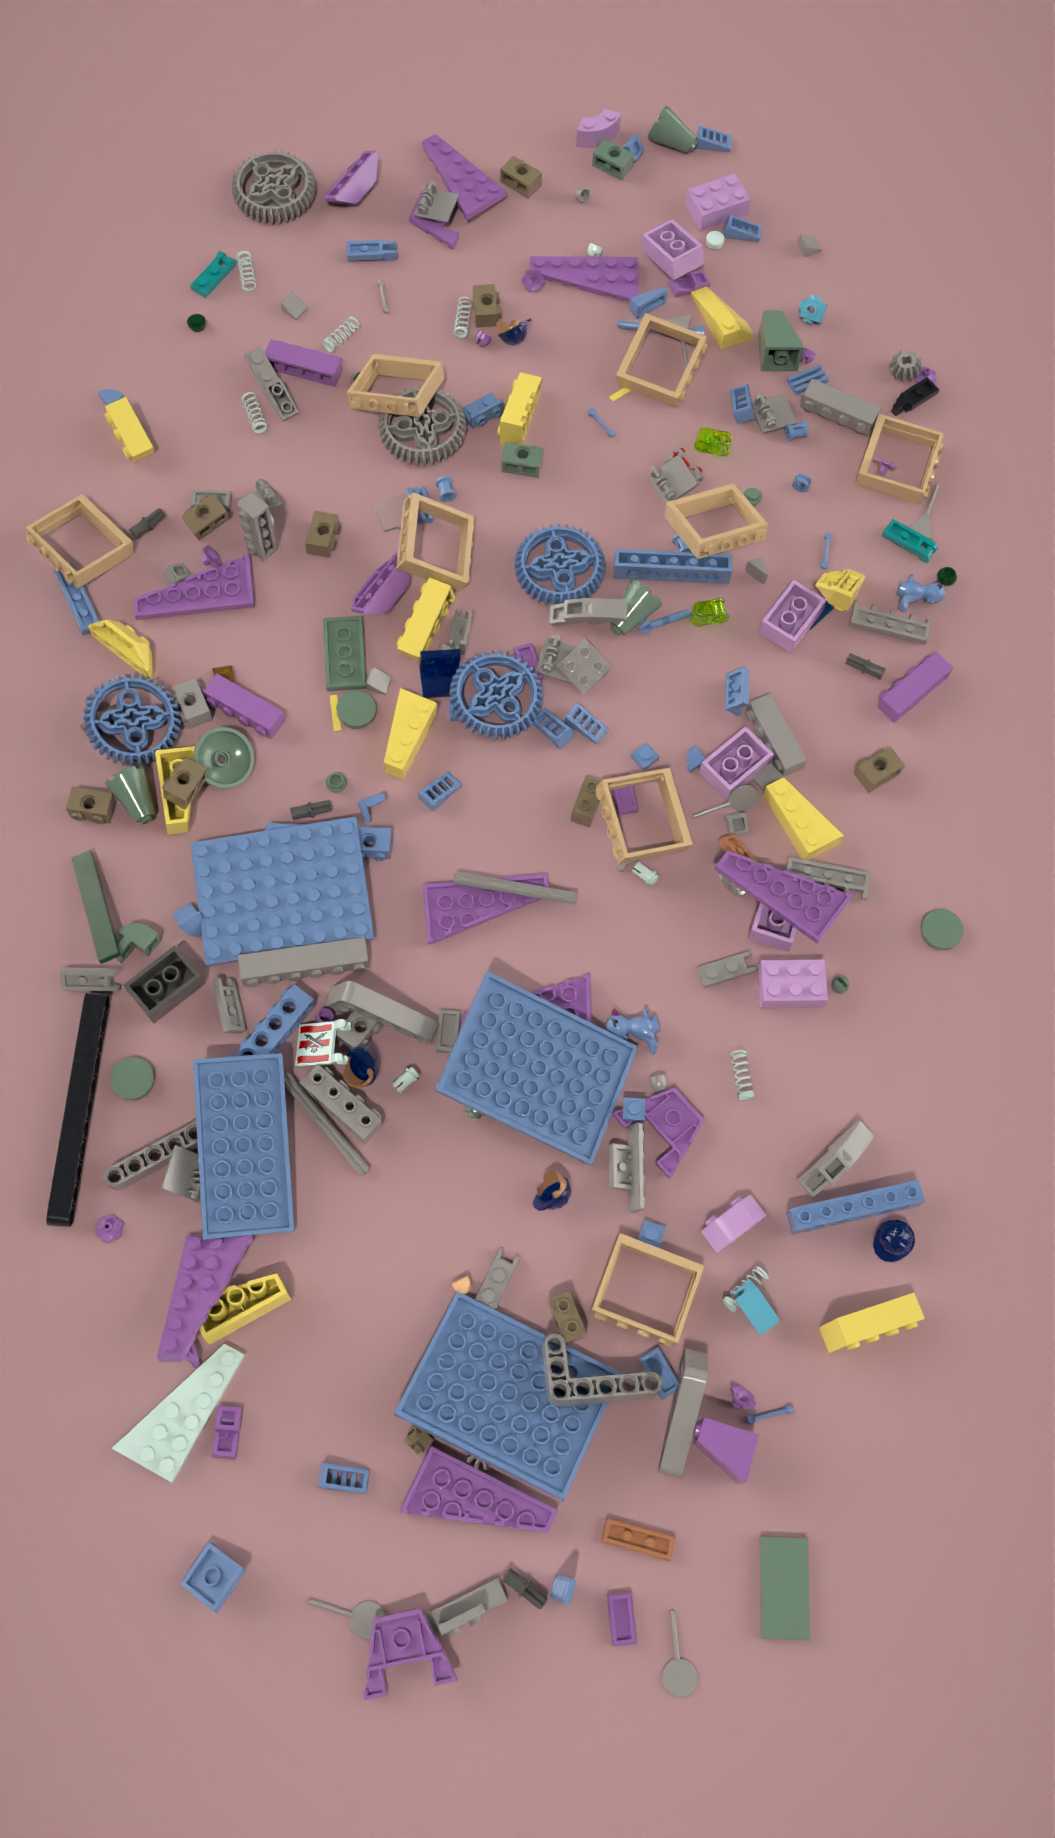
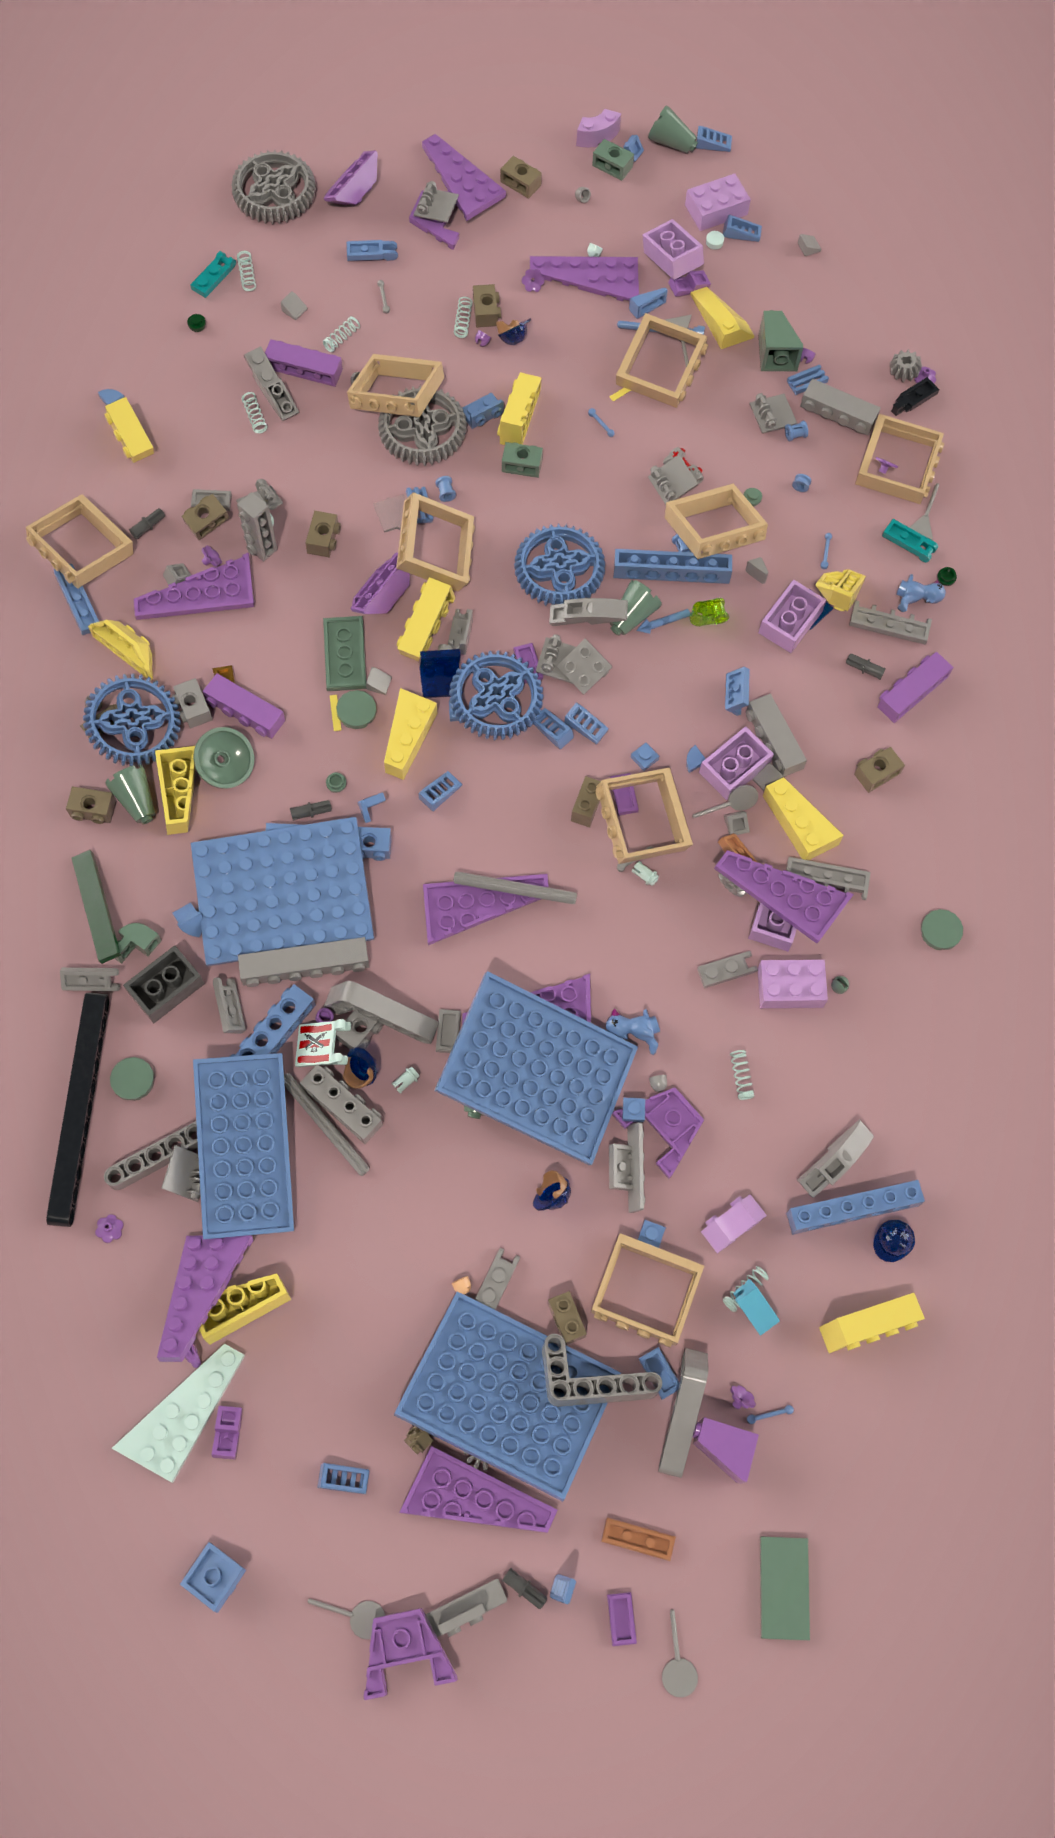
(184, 793): dark tan brick -> none
(711, 440): clear neon green piece -> none
(742, 405): medium blue slope -> none
(819, 306): medium azure brick -> none

